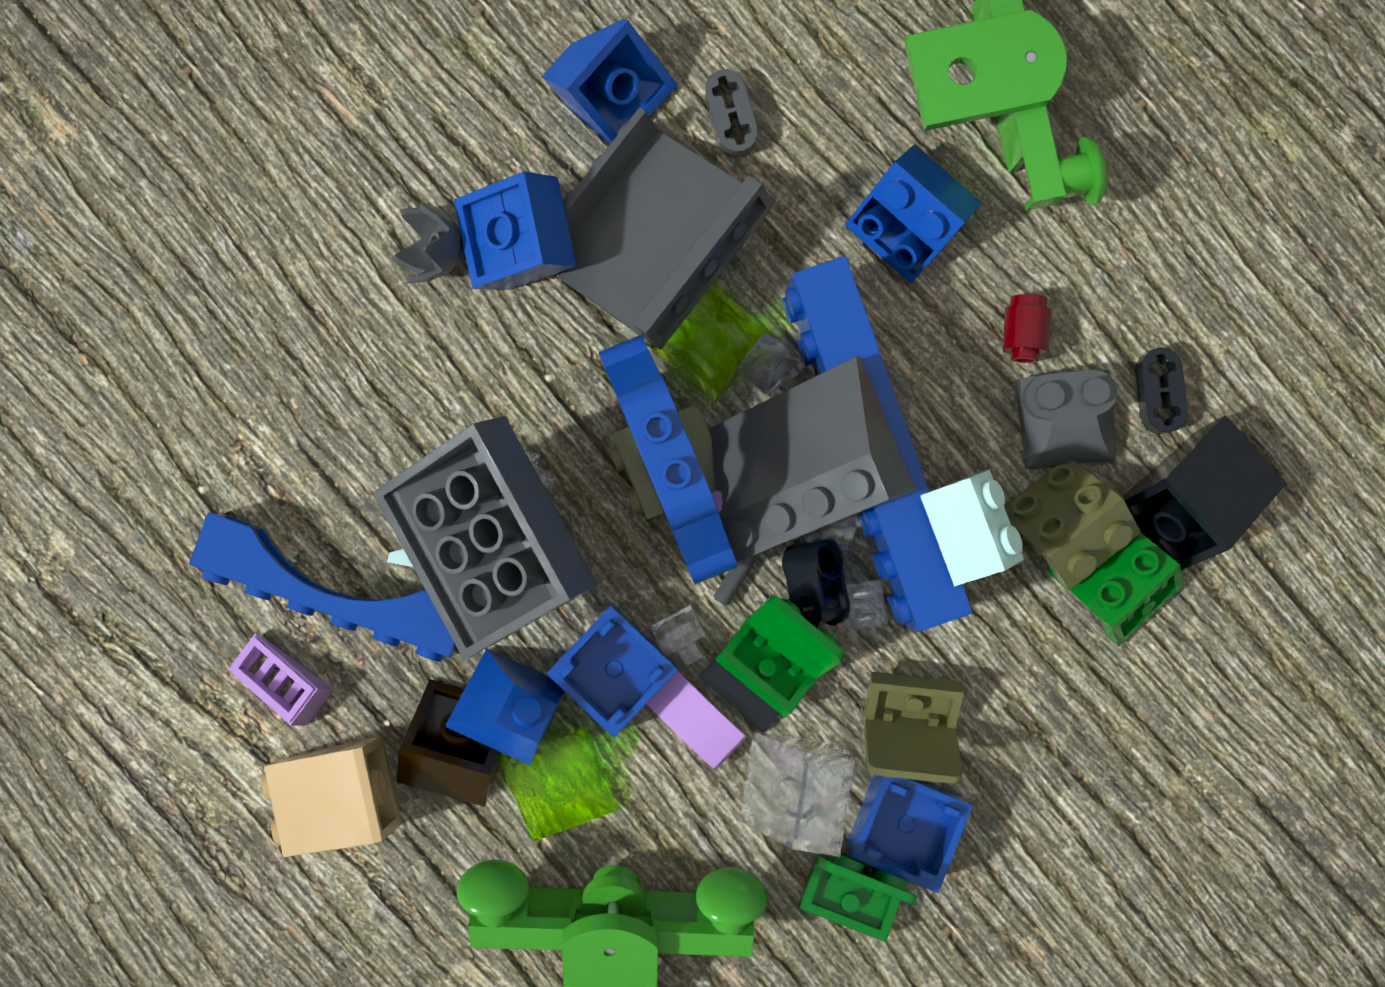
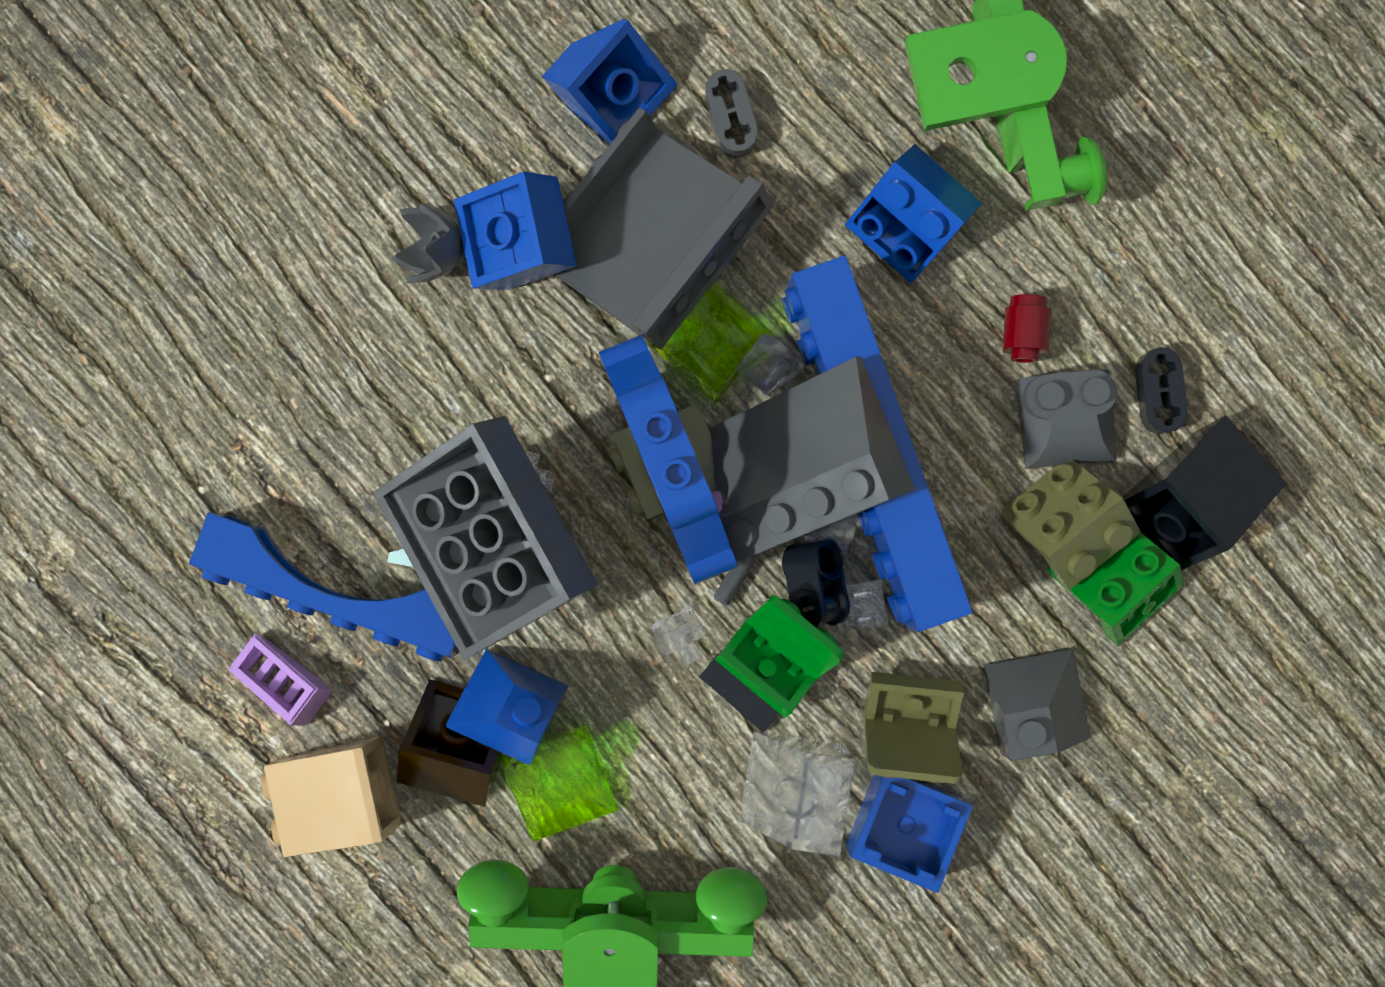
(613, 670): blue container -> none
(696, 720): lavender slope -> none
(852, 898): green bracket -> none
(973, 527): light aqua slope -> none
(1037, 704): none -> dark grey slope

